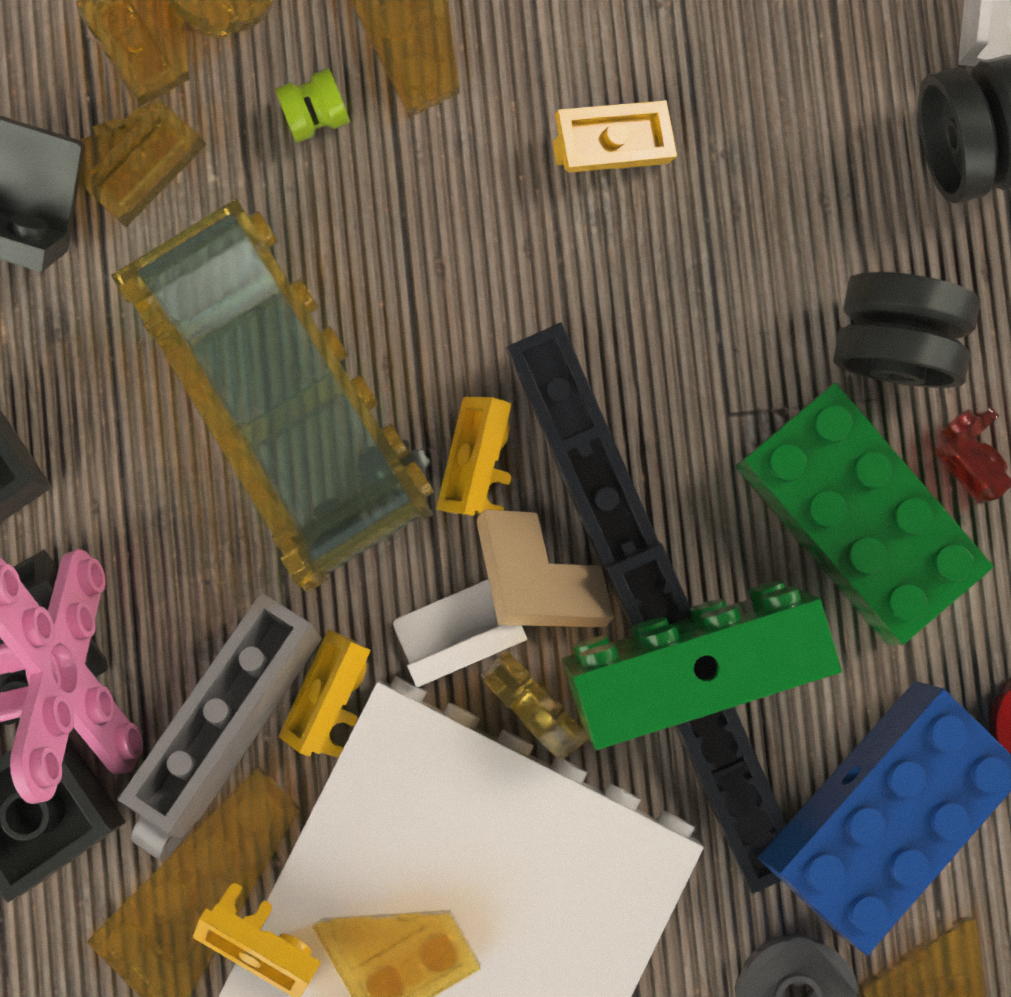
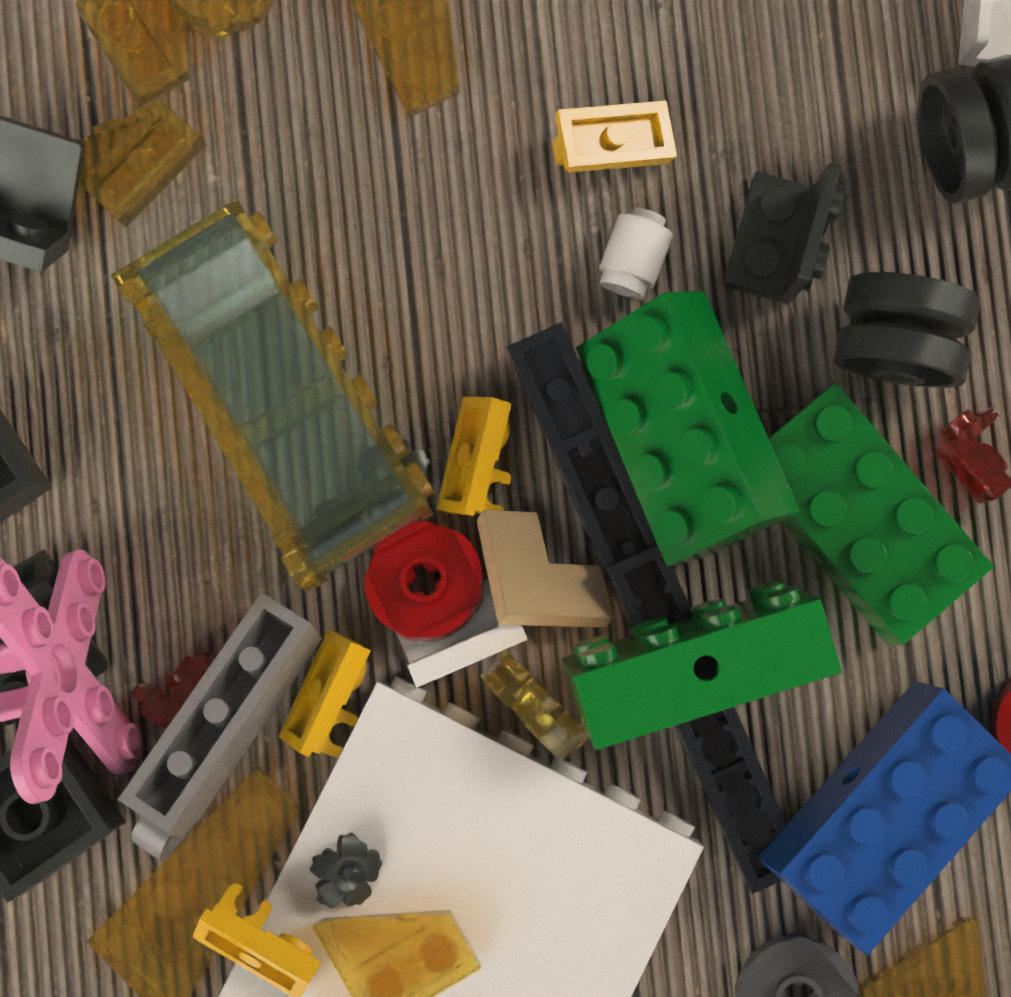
(160, 706): none -> clear red bracket
(325, 102): lime wheel -> none
(345, 872): none -> pearl dark grey plant
(456, 594): none -> red plate
(635, 253): none -> white brick
(686, 427): none -> green brick
(781, 235): none -> pearl dark grey bracket

